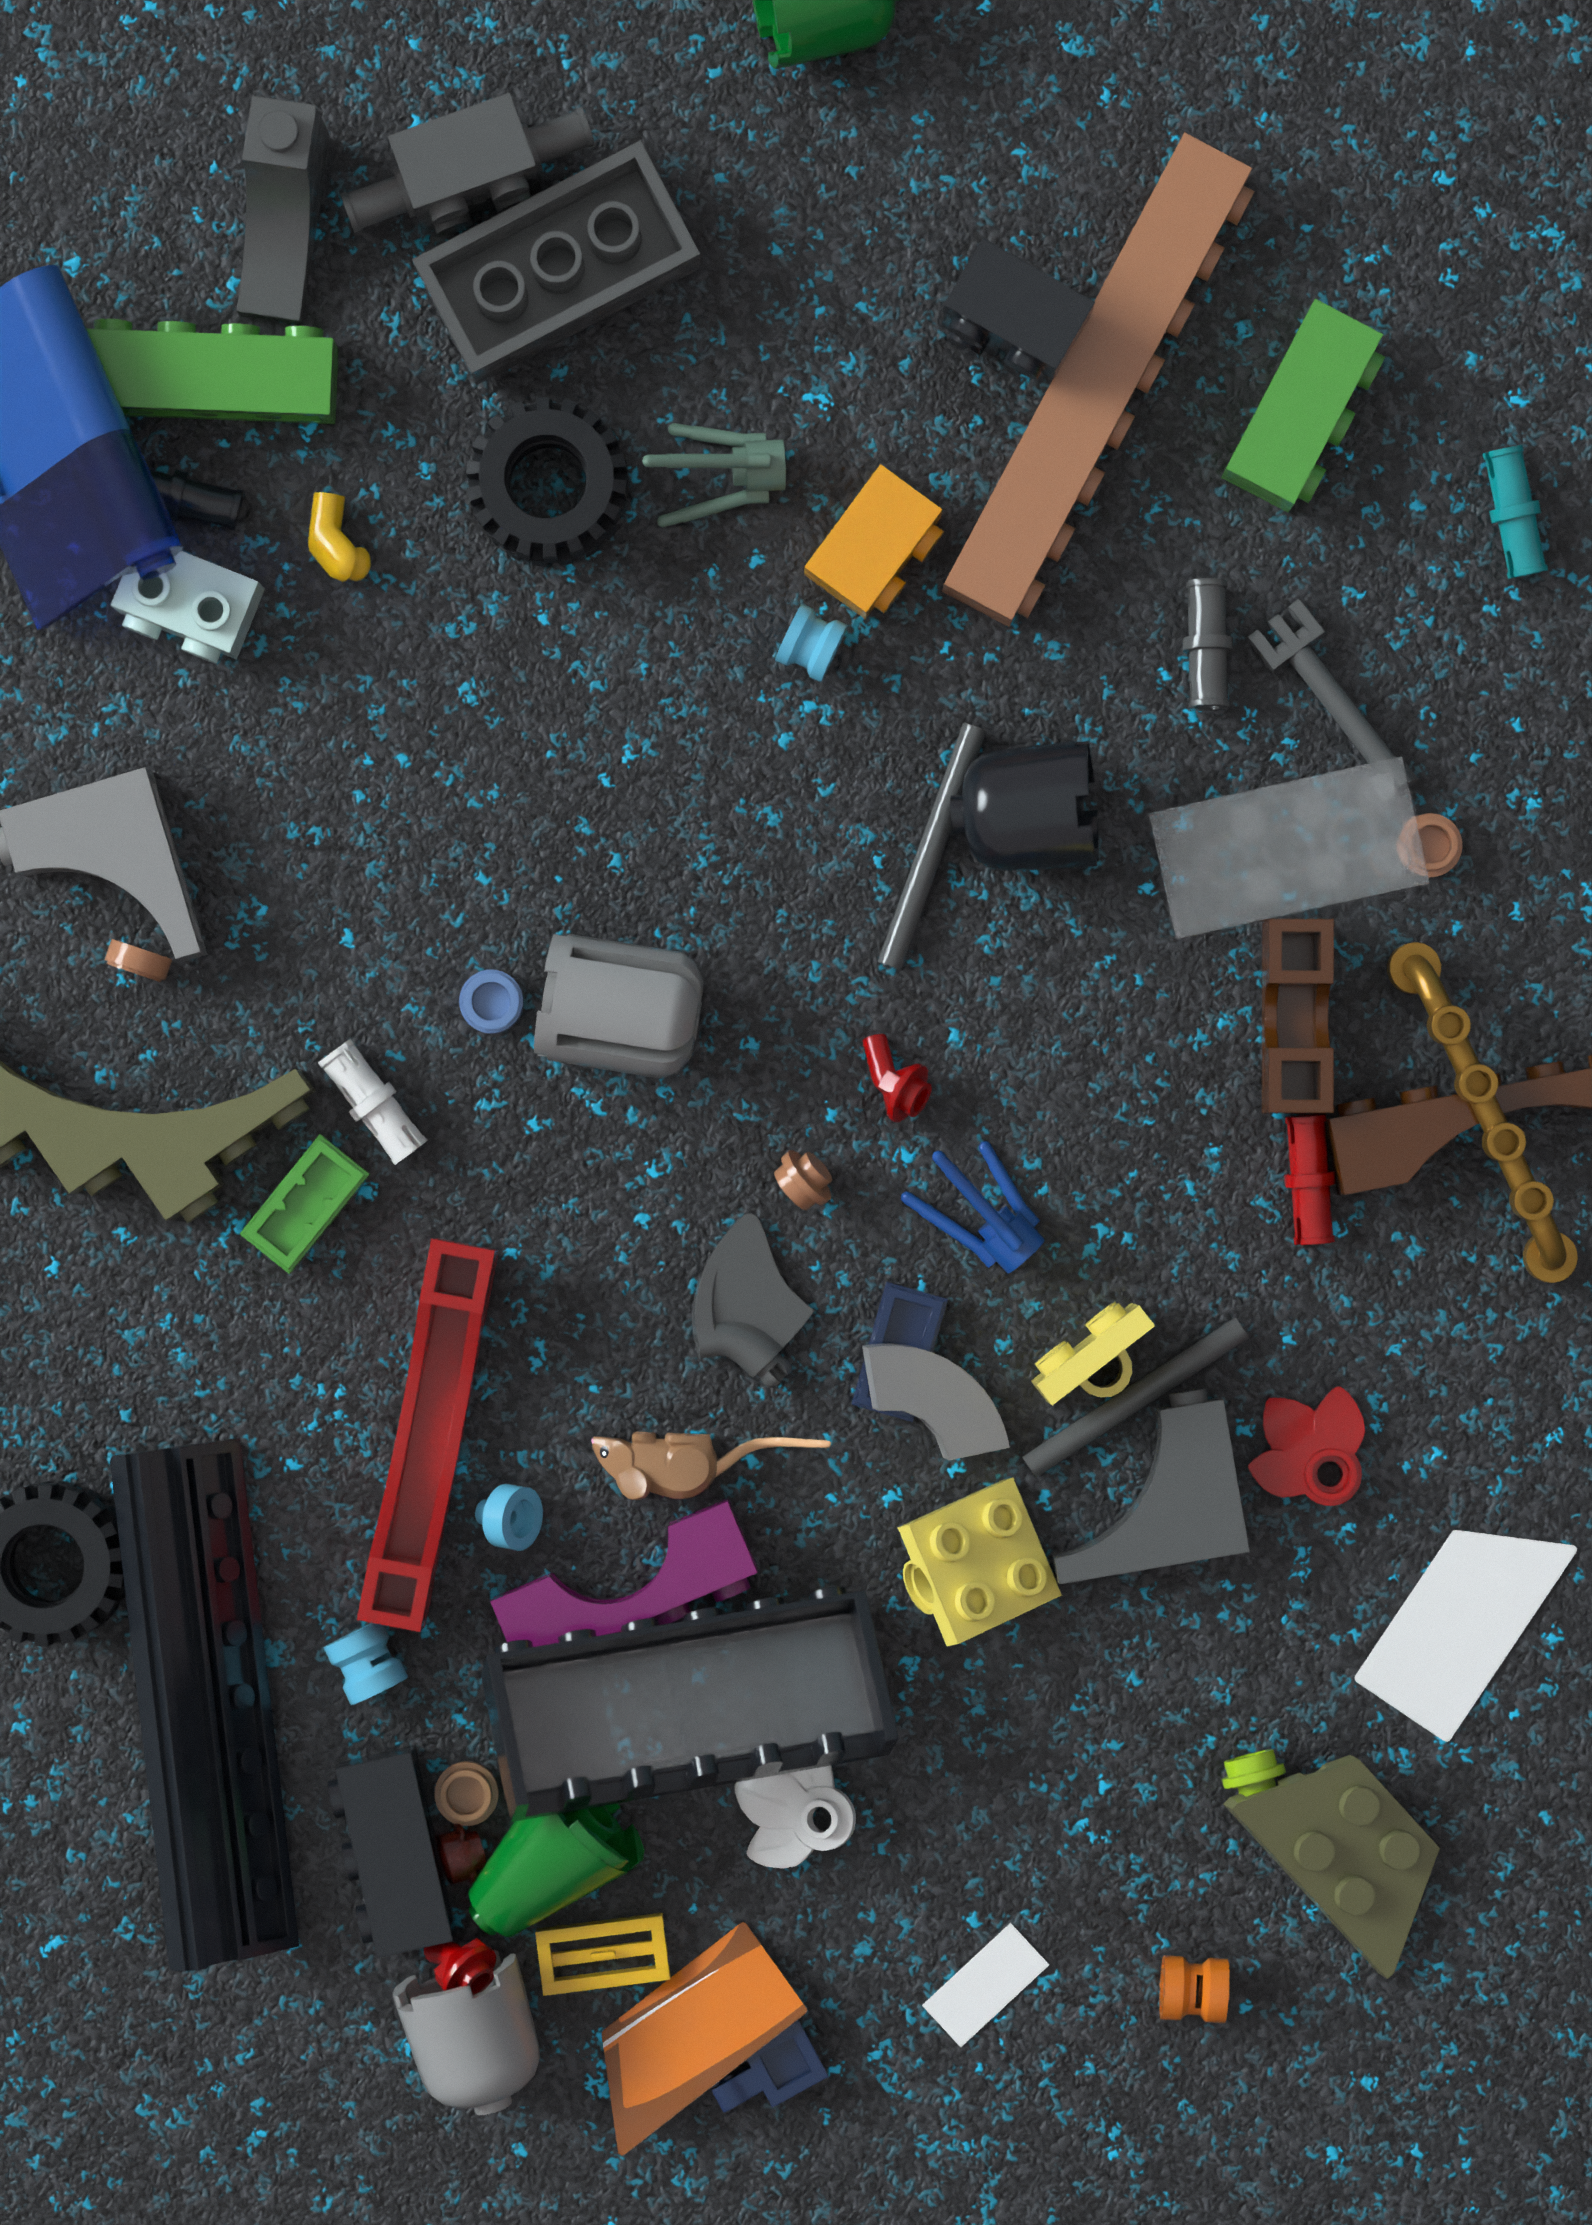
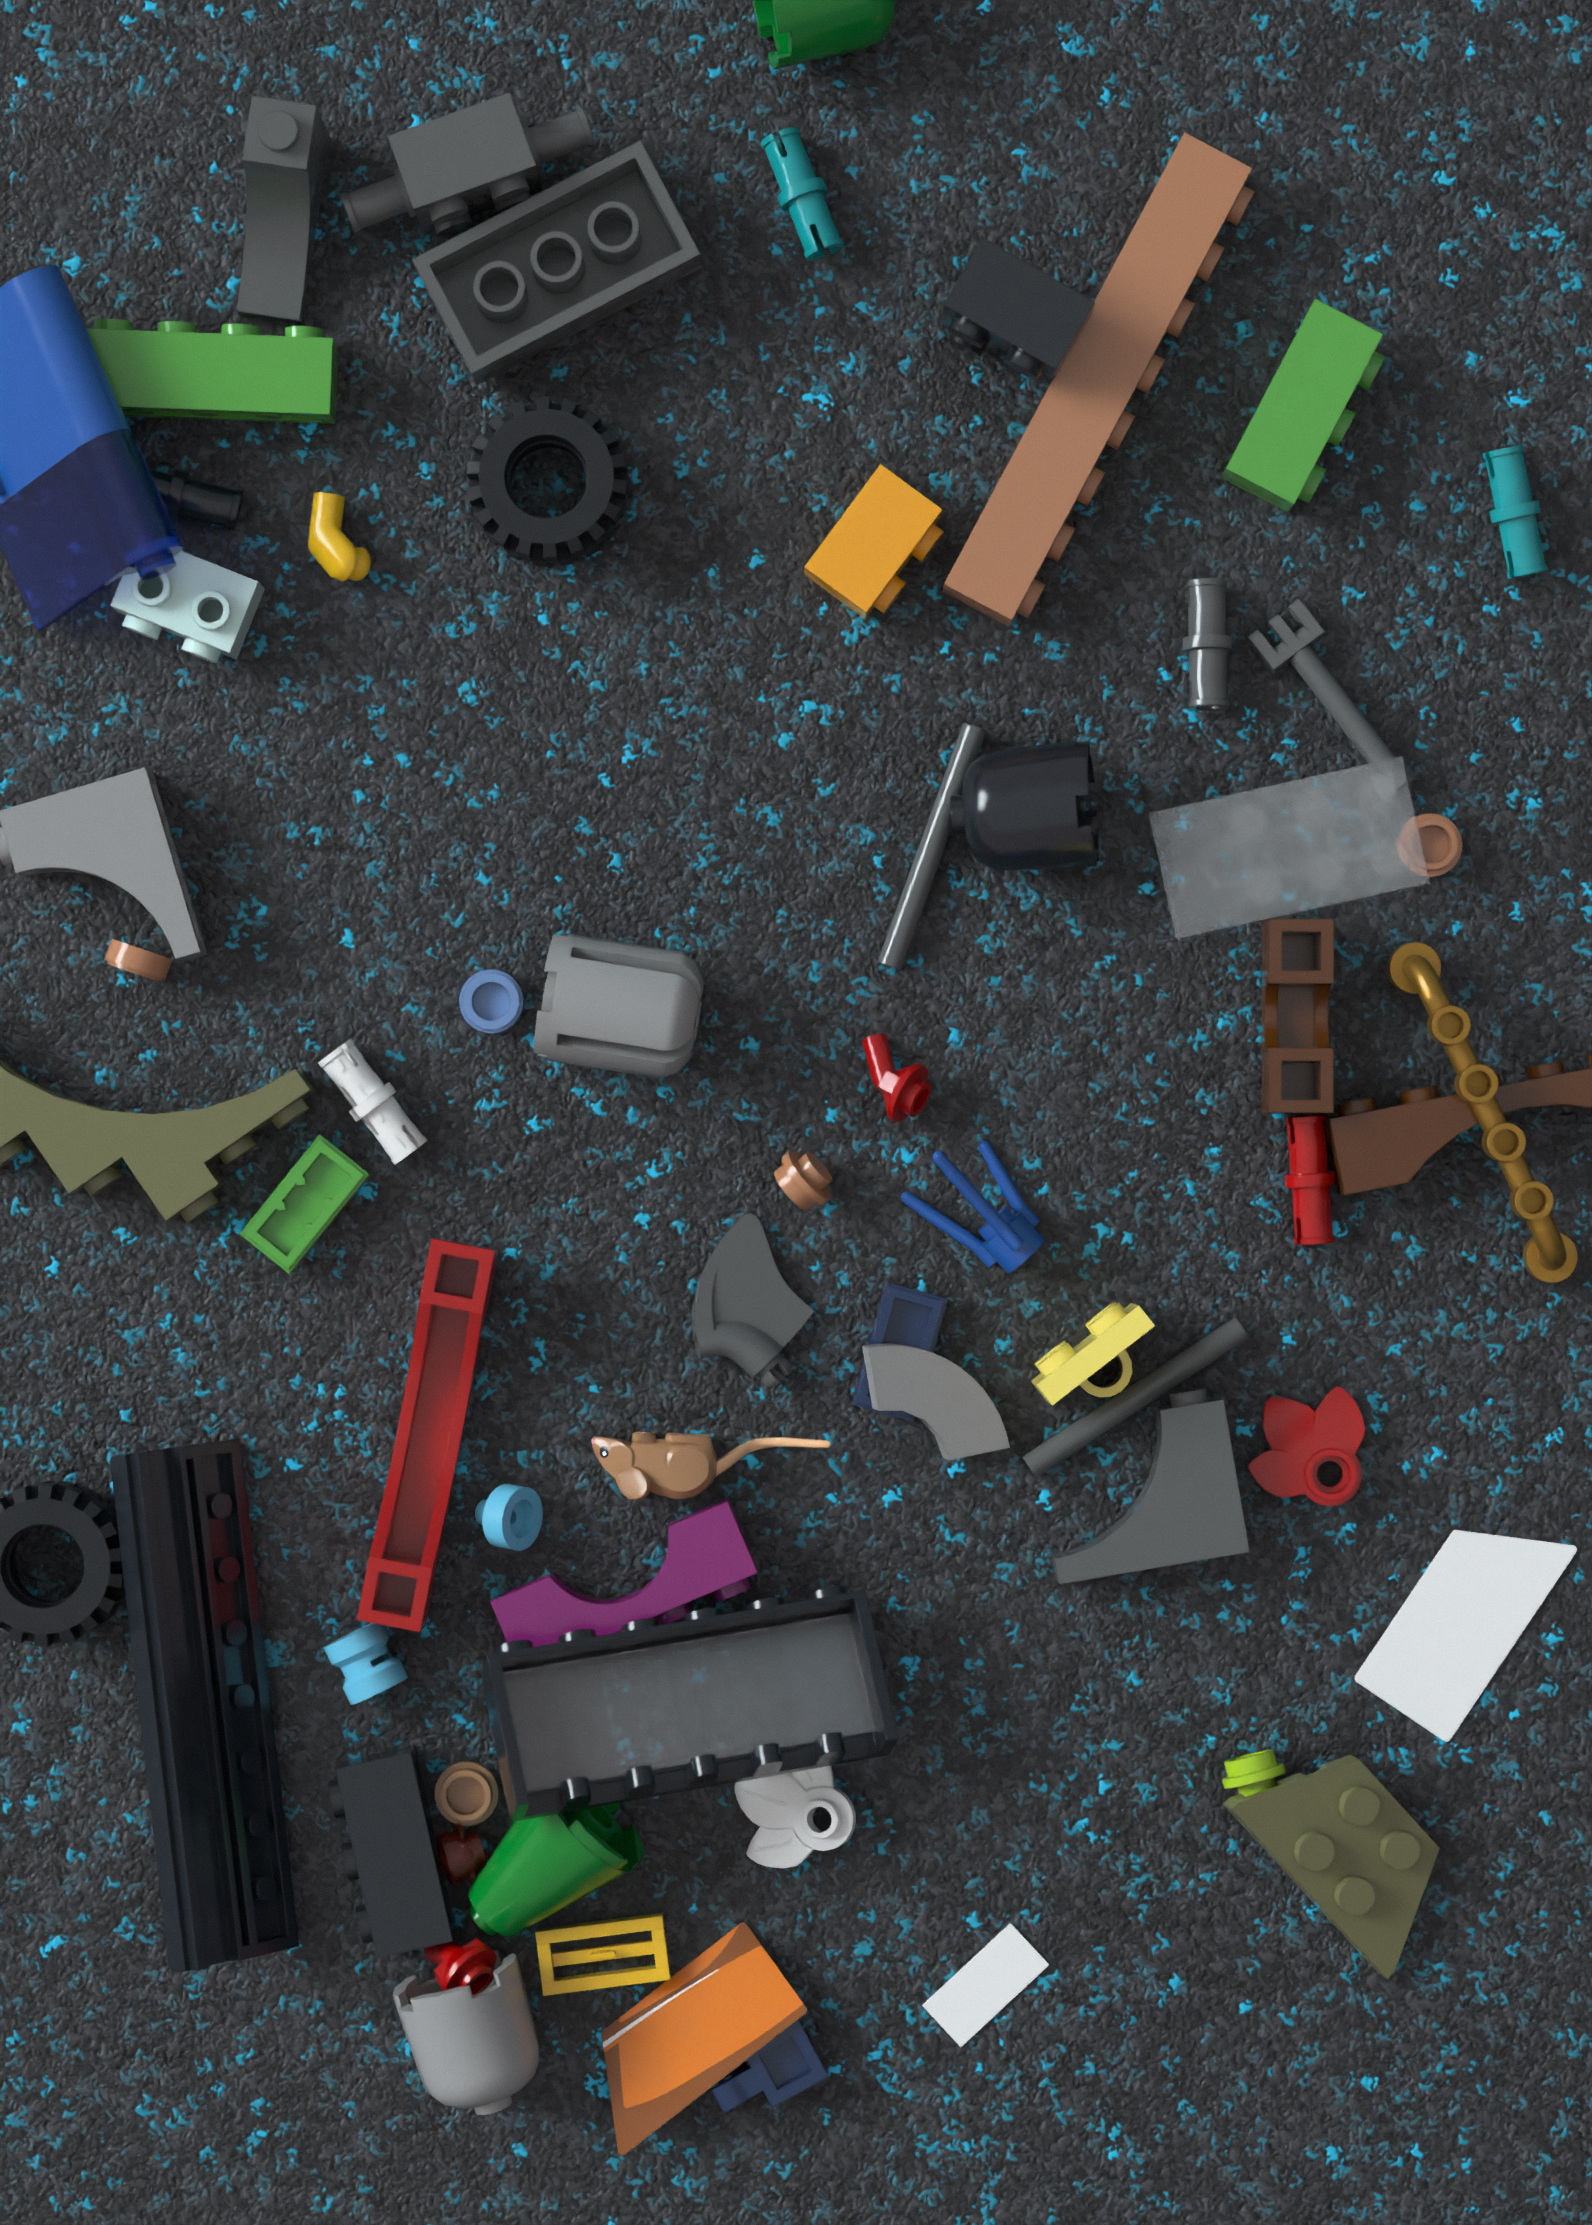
(753, 461): sand green plant -> none
(802, 194): none -> teal pin
(811, 642): medium azure wheel -> none
(977, 1563): light yellow plate -> none
(1179, 1987): orange wheel -> none

